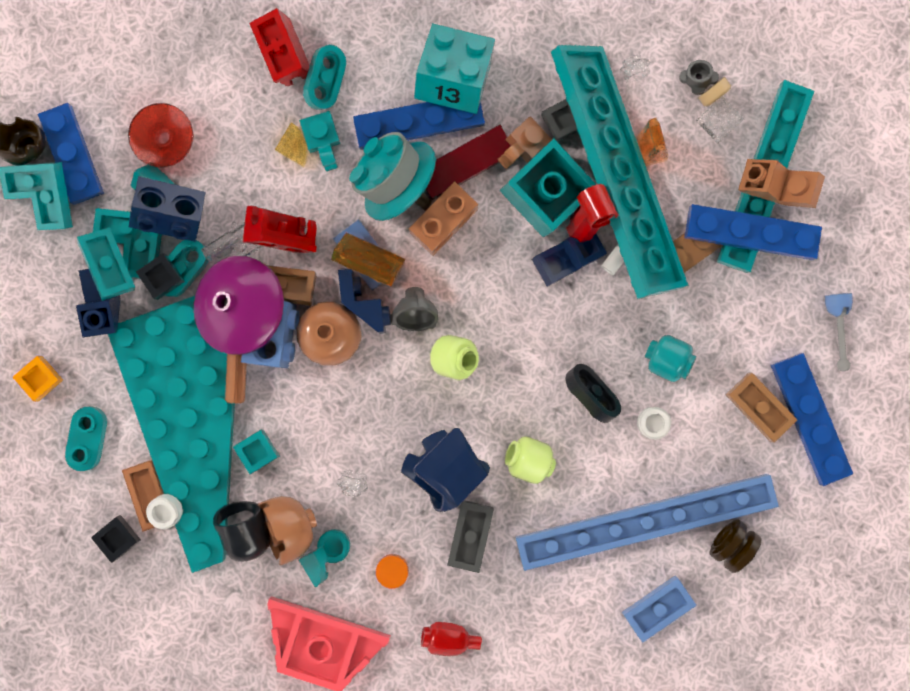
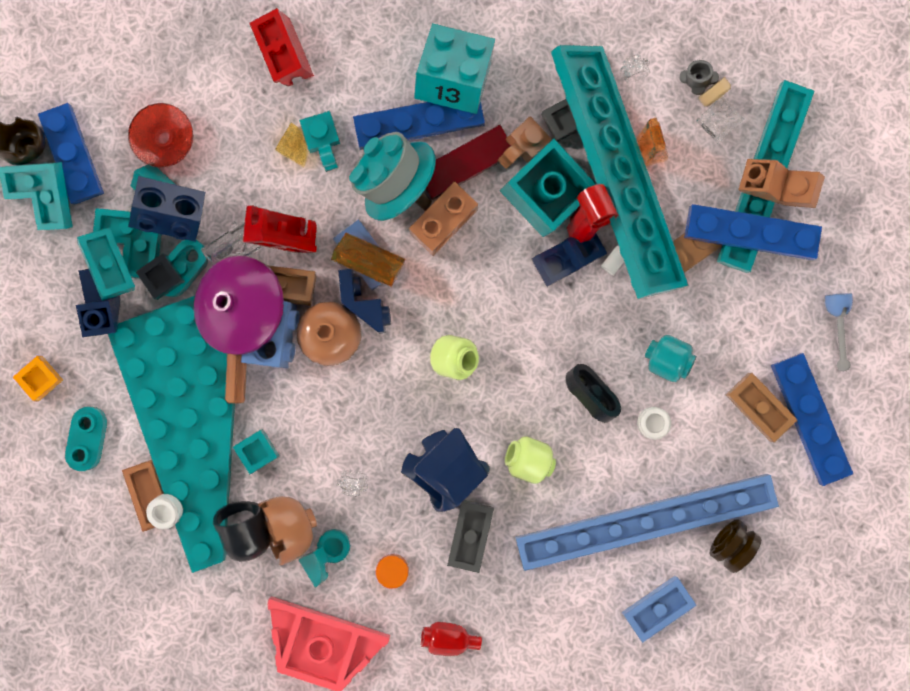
(115, 538): black plate -> none
(324, 79): teal plate -> none
(414, 312): dark grey piece -> none

